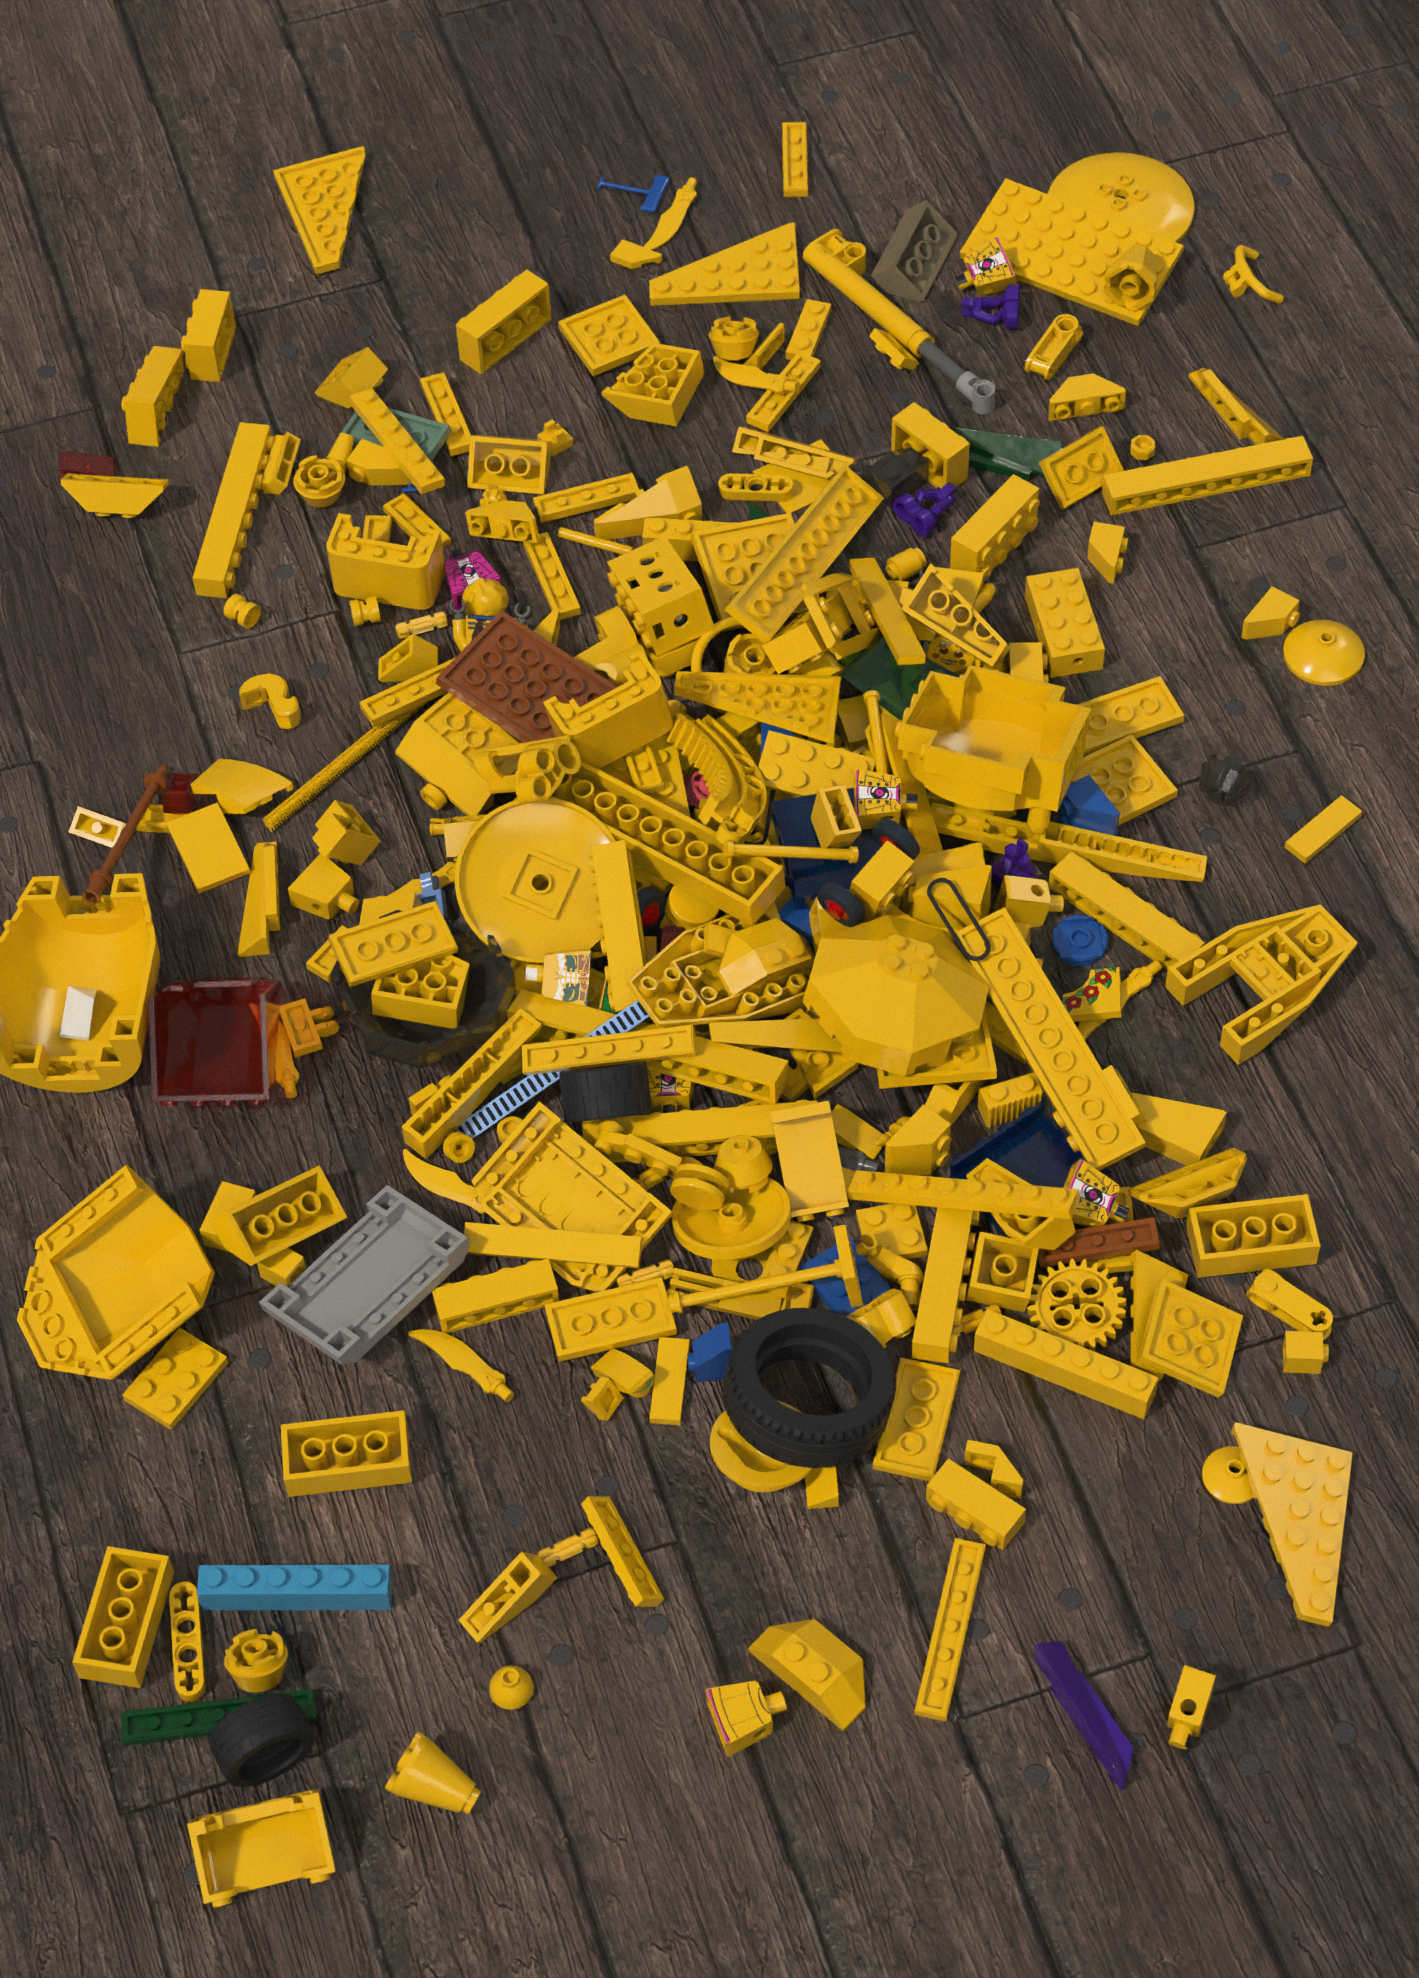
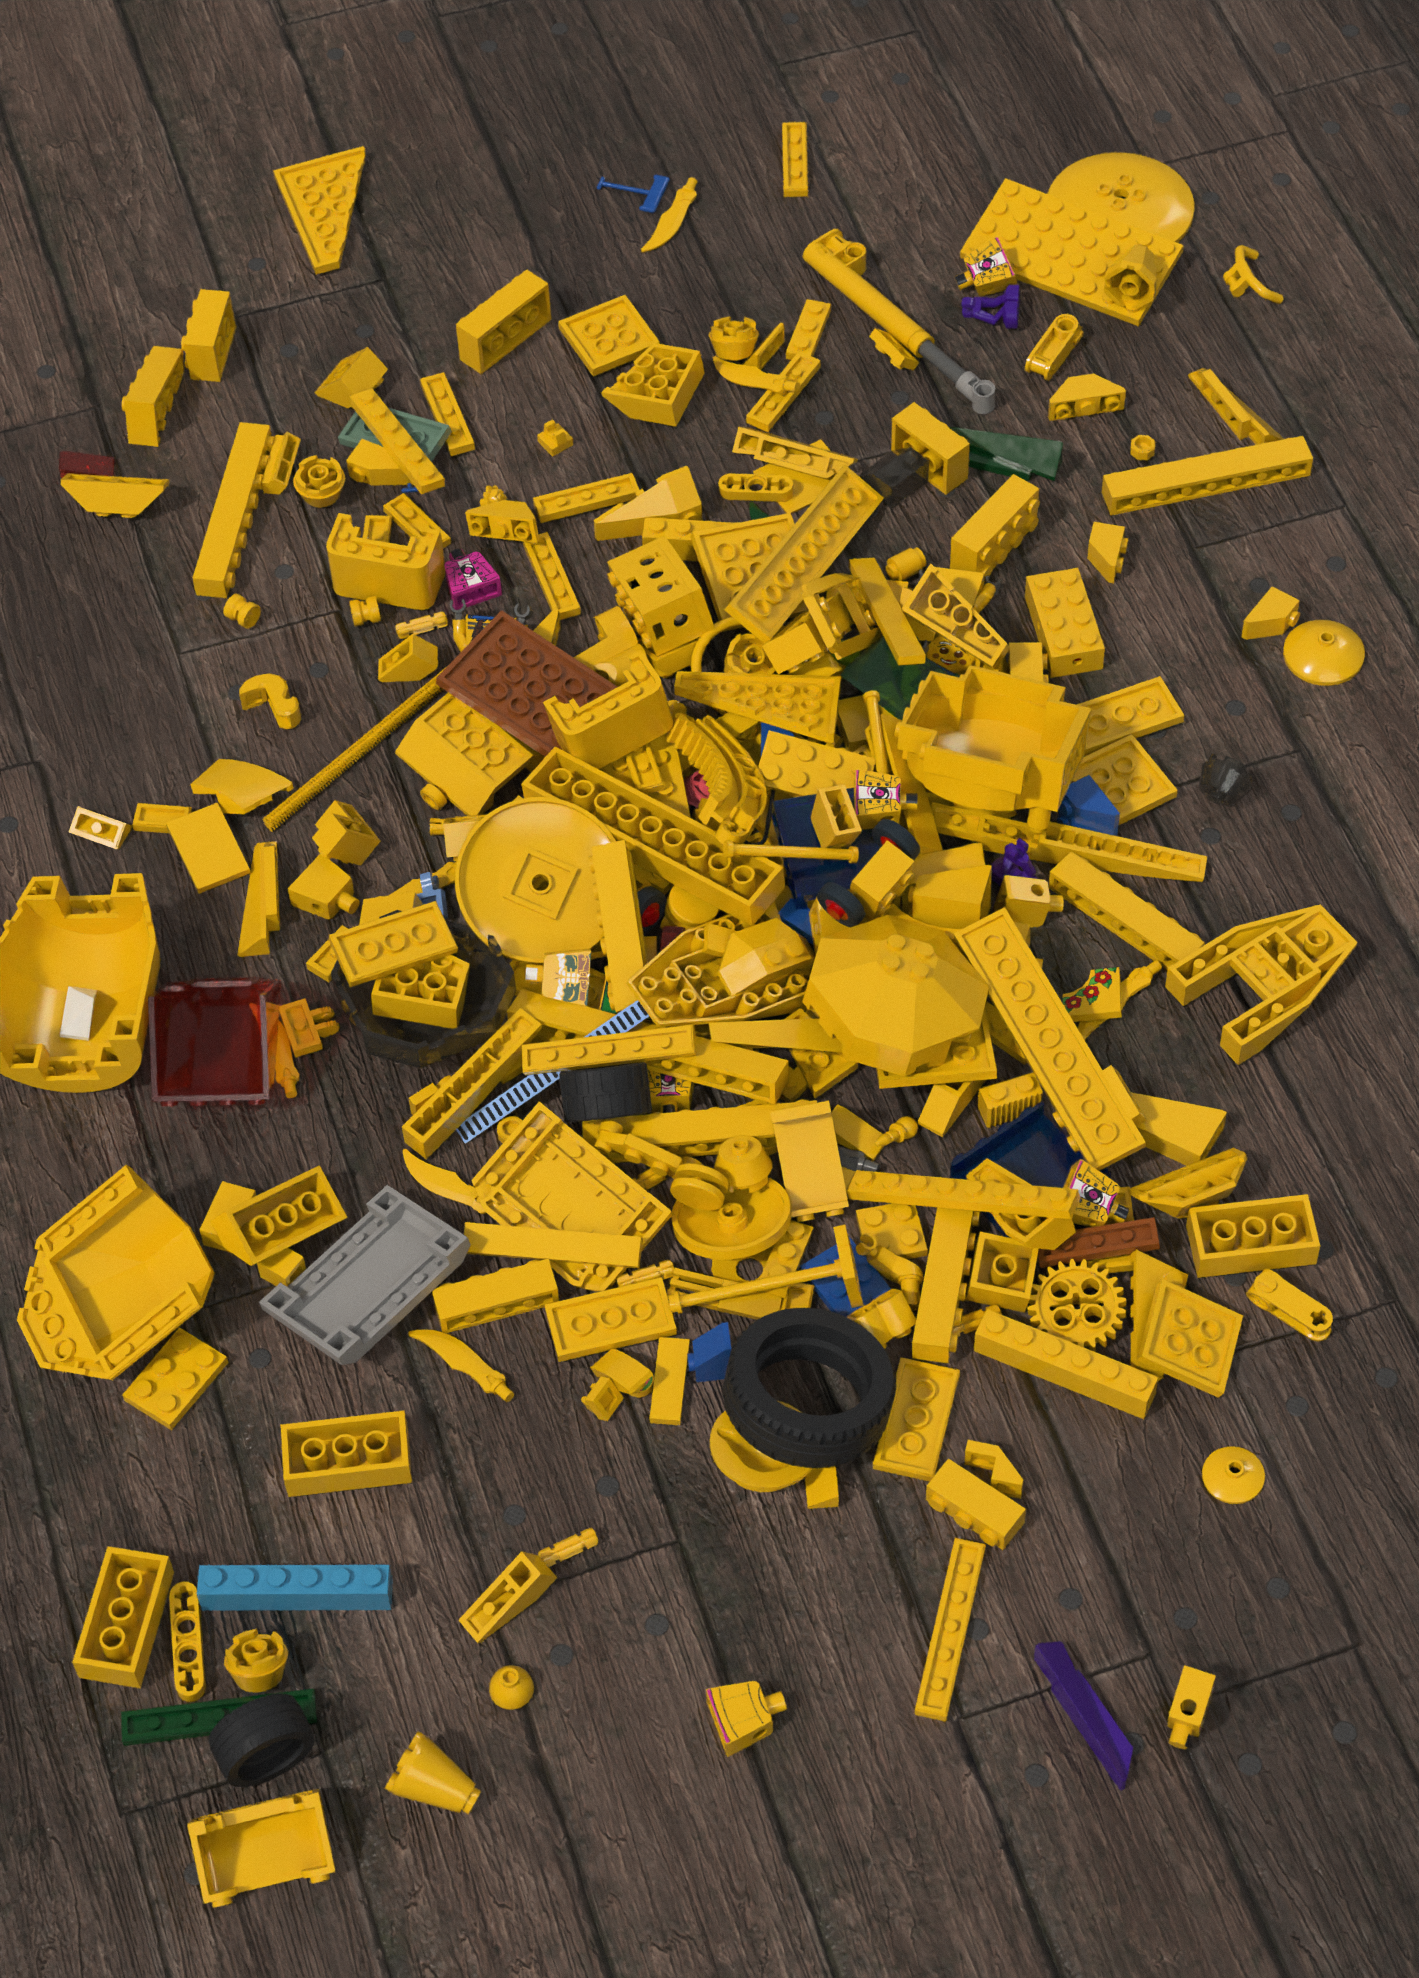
(100, 879): dark orange bar -> none
(178, 794): clear red slope -> none
(341, 450): yellow cone -> none
(403, 696): yellow plate -> none
(458, 1147): yellow tile -> none
(485, 597): yellow hair -> none
(509, 463): yellow slope -> none
(539, 767): yellow panel -> none
(593, 541): yellow bar -> none
(622, 1551): yellow plate -> none
(633, 255): yellow tile -> none
(745, 272): yellow wing -> none
(815, 1667): yellow wedge -> none
(915, 253): dark tan slope -> none
(919, 1145): yellow slope -> none
(921, 519): dark purple piece -> none
(988, 946): black piece -> none
(1079, 940): blue tile -> none
(1080, 467): yellow tile -> none
(1303, 1508): yellow wing -> none
(1304, 1352): yellow brick -> none
(1323, 829): yellow tile -> none

